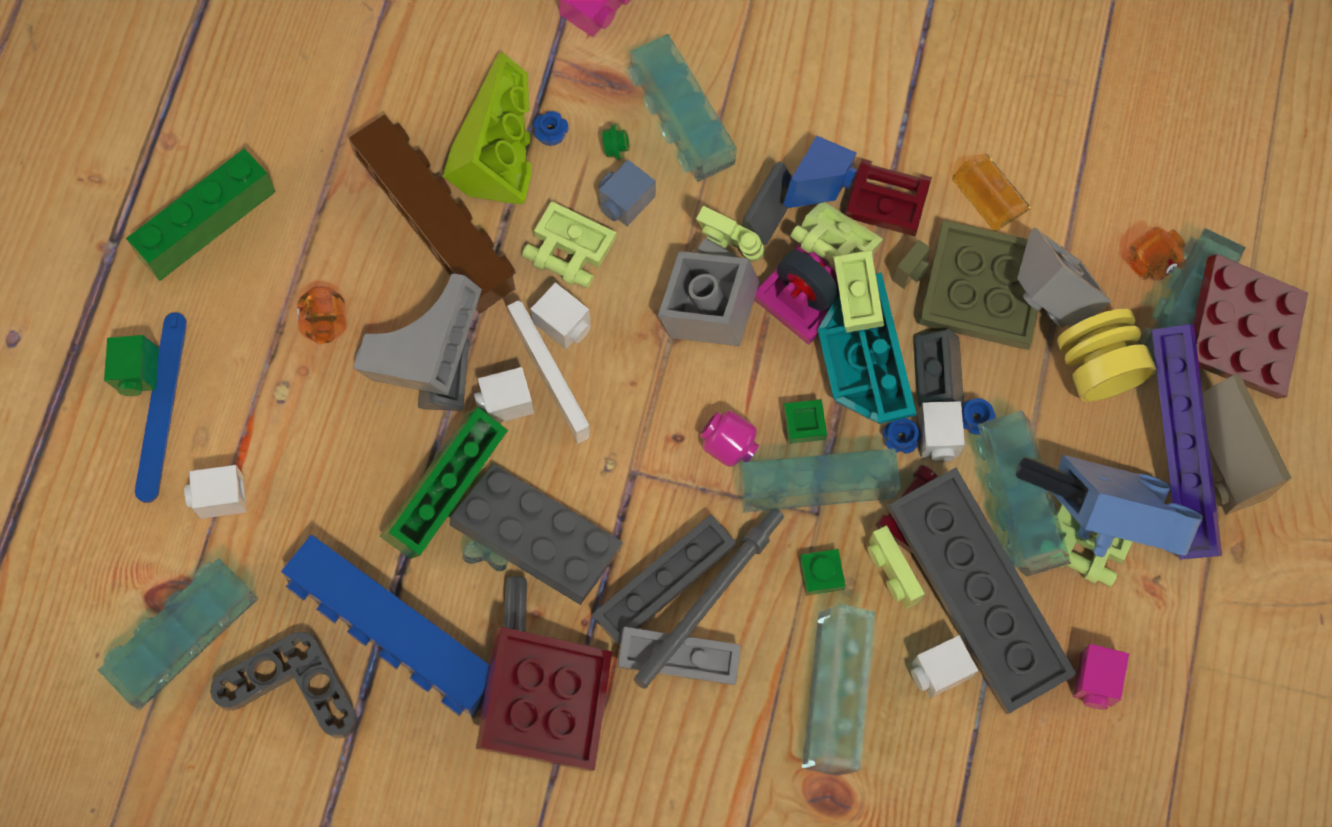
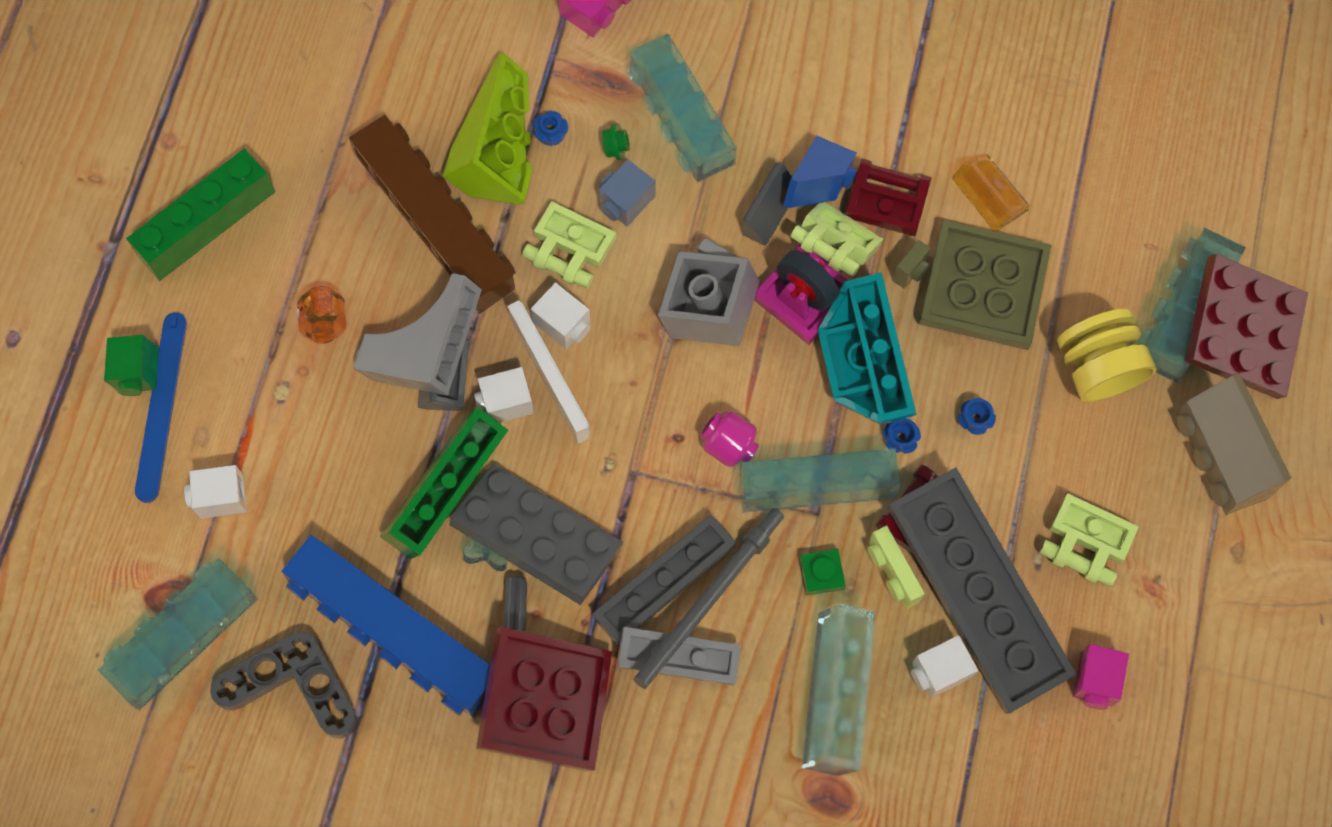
(727, 232): yellowish green plate -> none
(805, 421): green plate -> none
(858, 291): yellowish green plate -> none
(939, 367): dark grey slope -> none
(941, 430): white brick -> none
(1025, 509): clear light blue brick -> none
(1059, 282): light grey slope -> none
(1115, 504): medium blue piece -> none
(1156, 253): clear orange head -> none
(1186, 433): dark purple plate -> none

